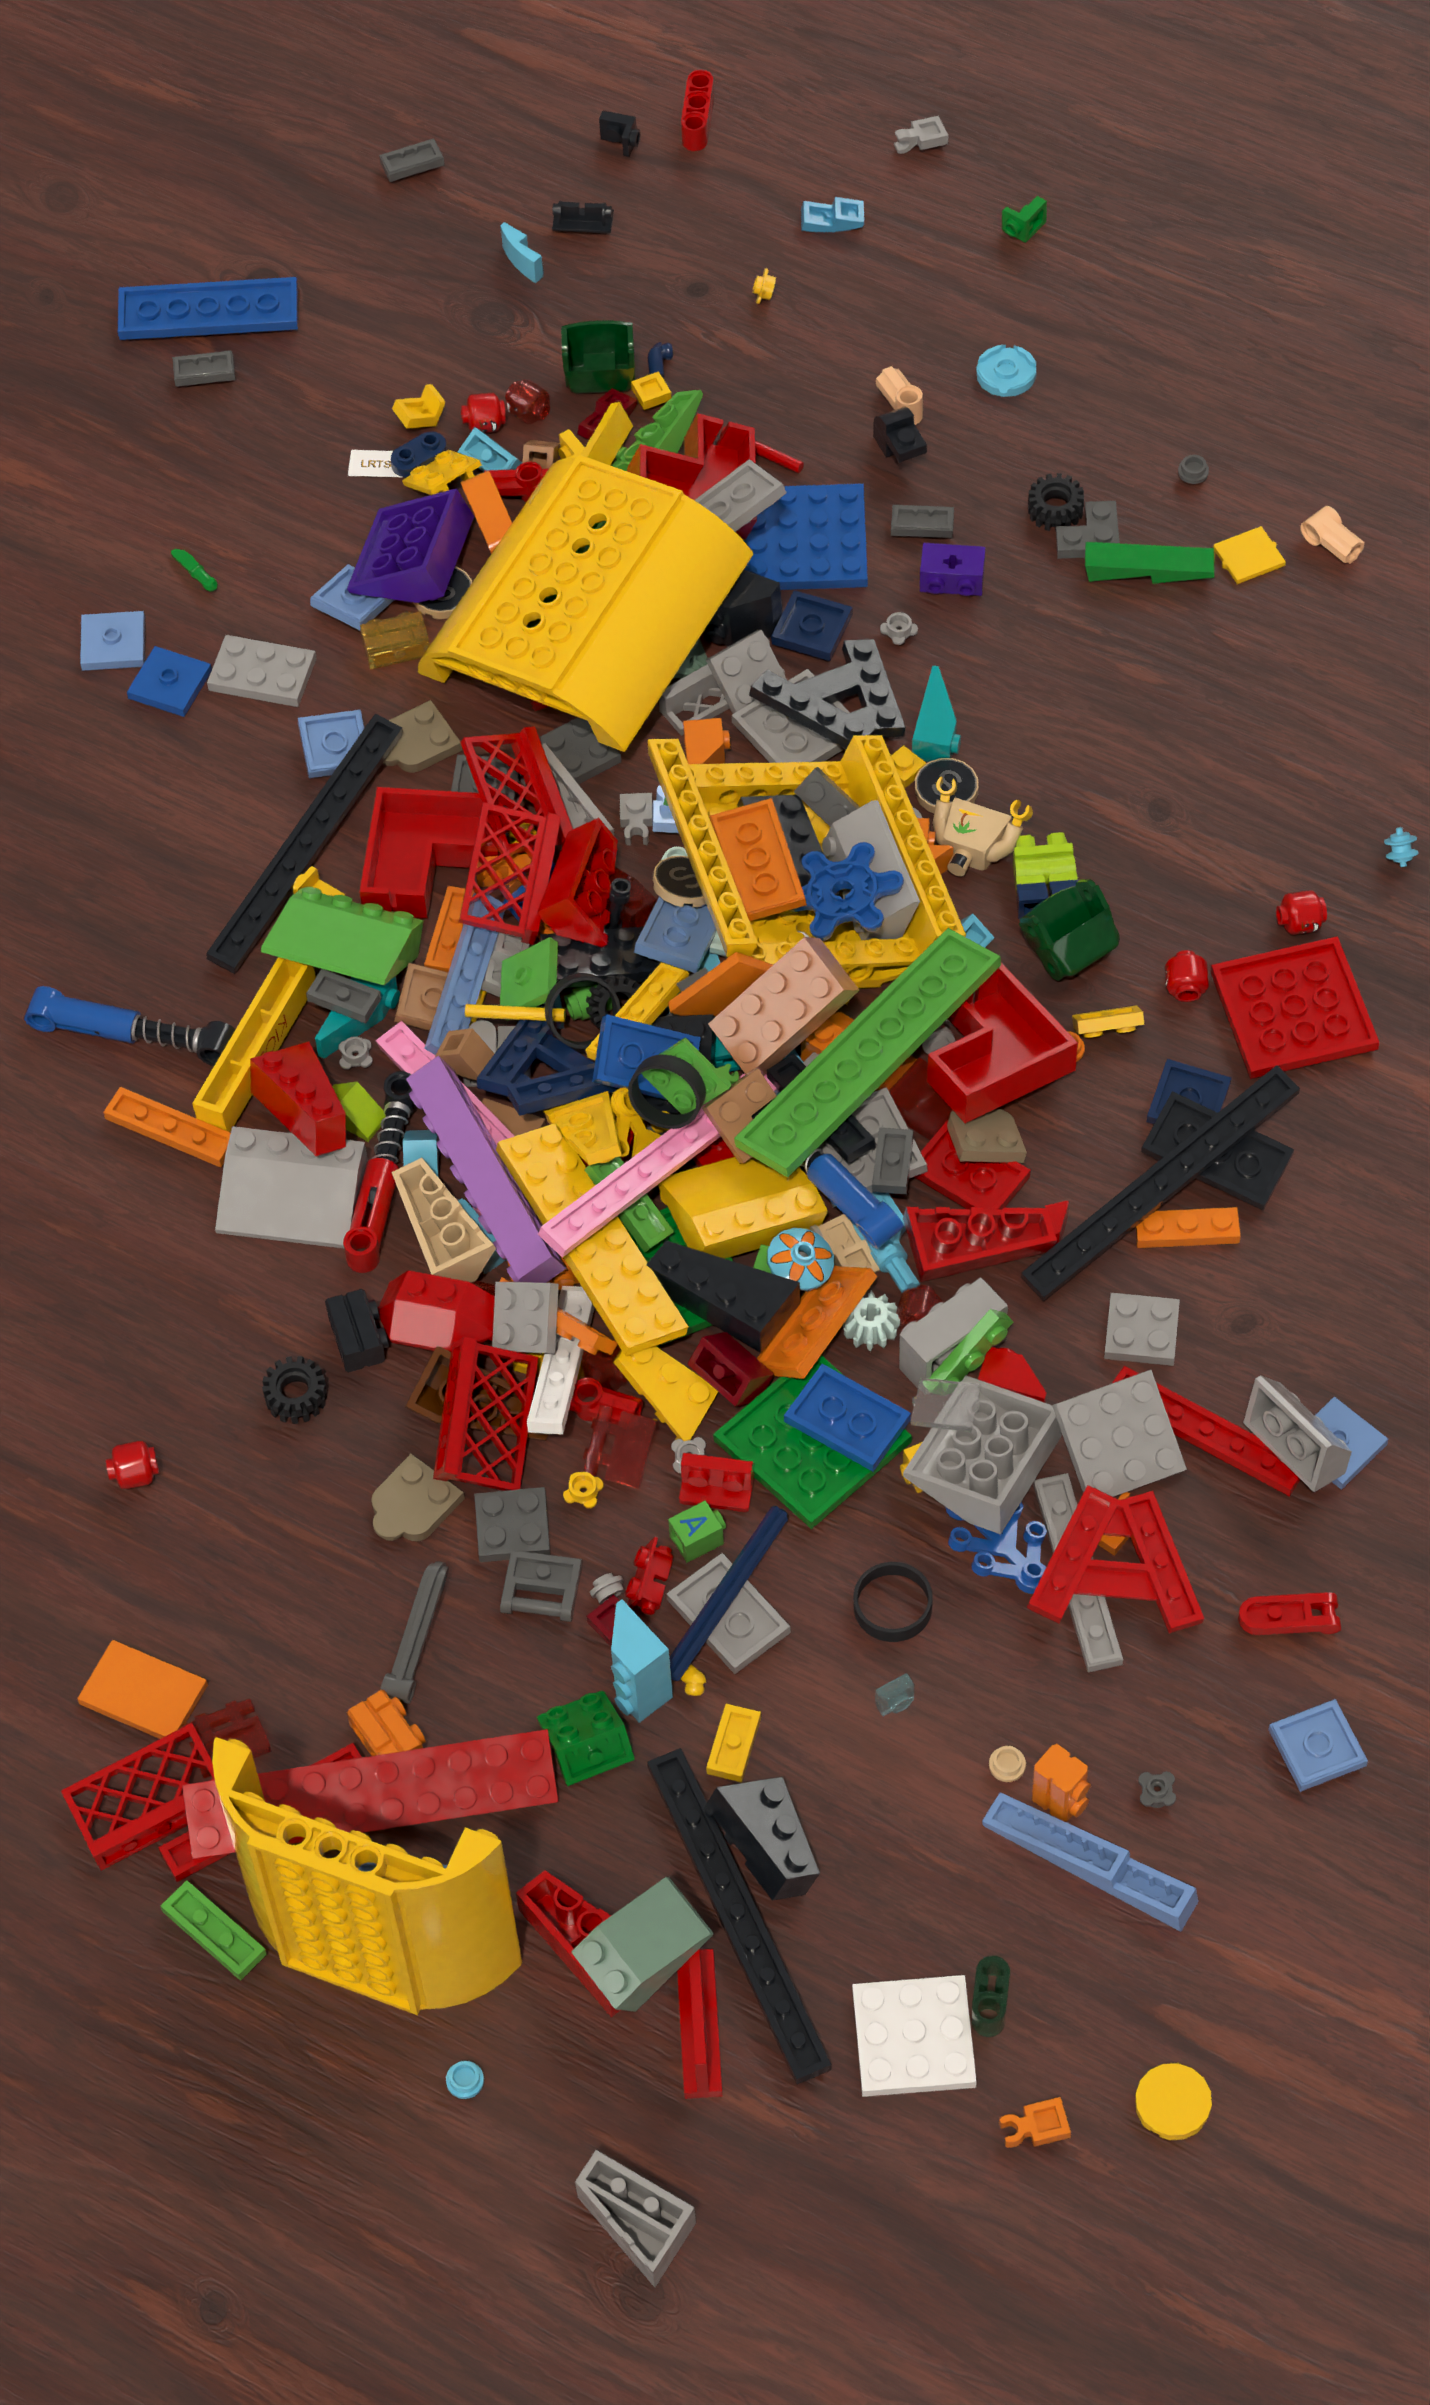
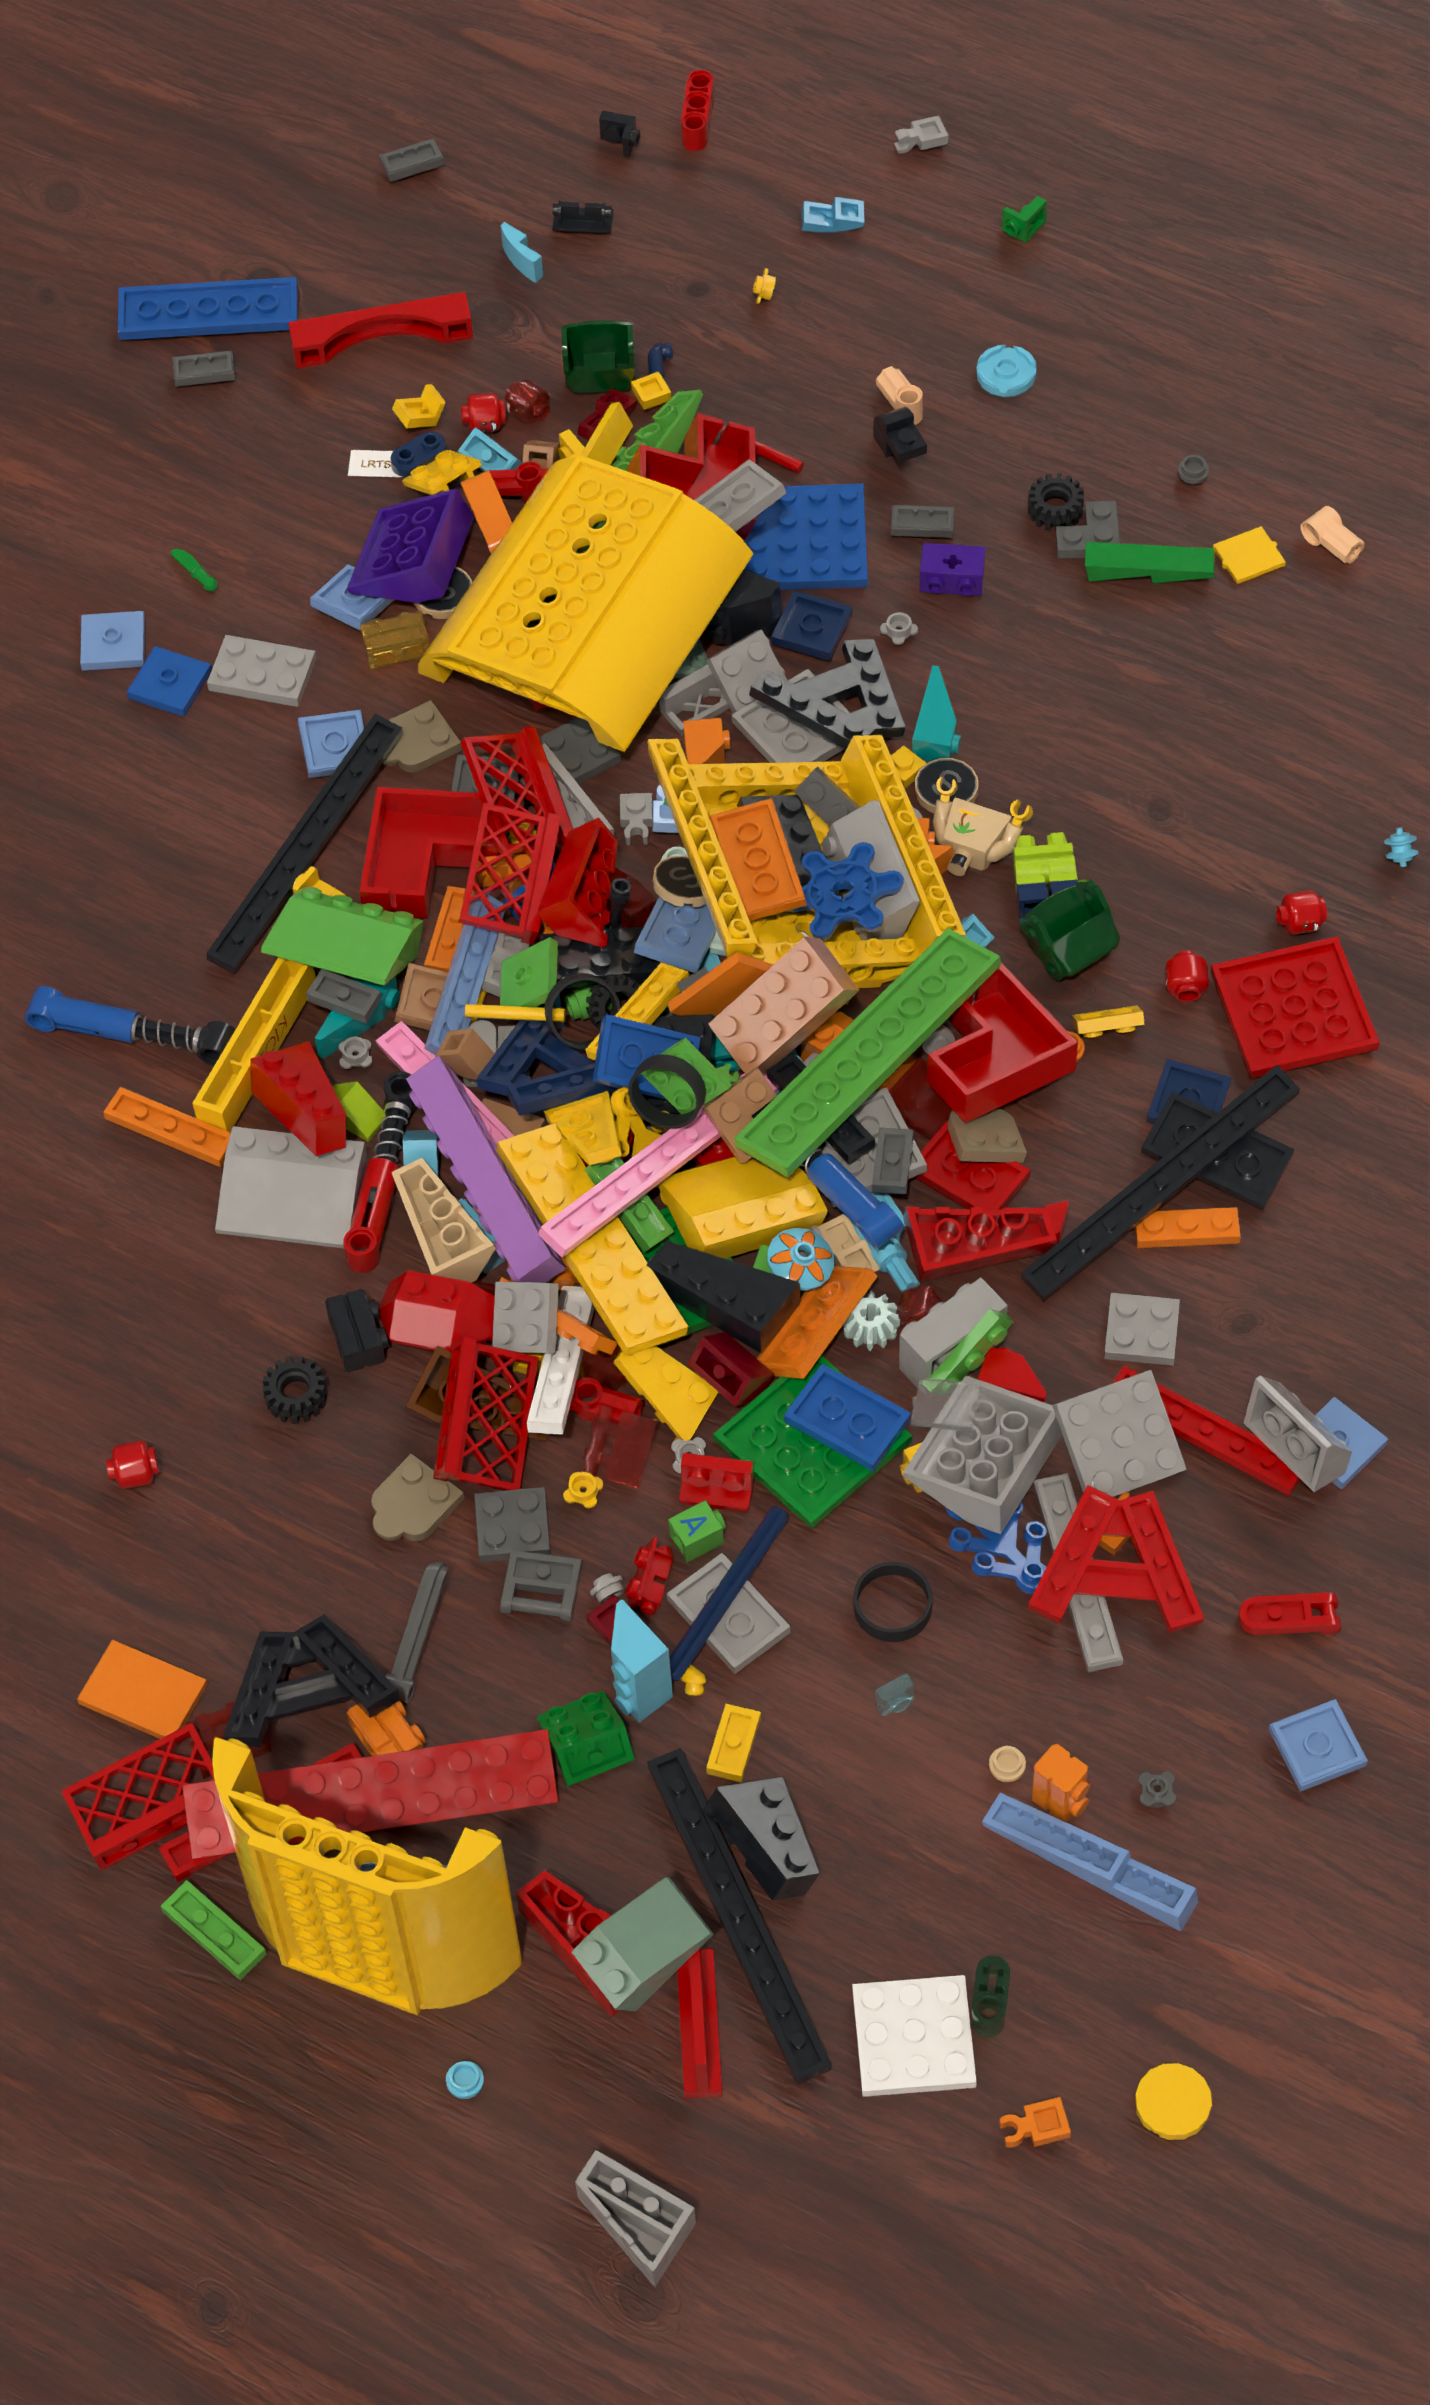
(267, 1696): none -> black plate
(437, 318): none -> red arch

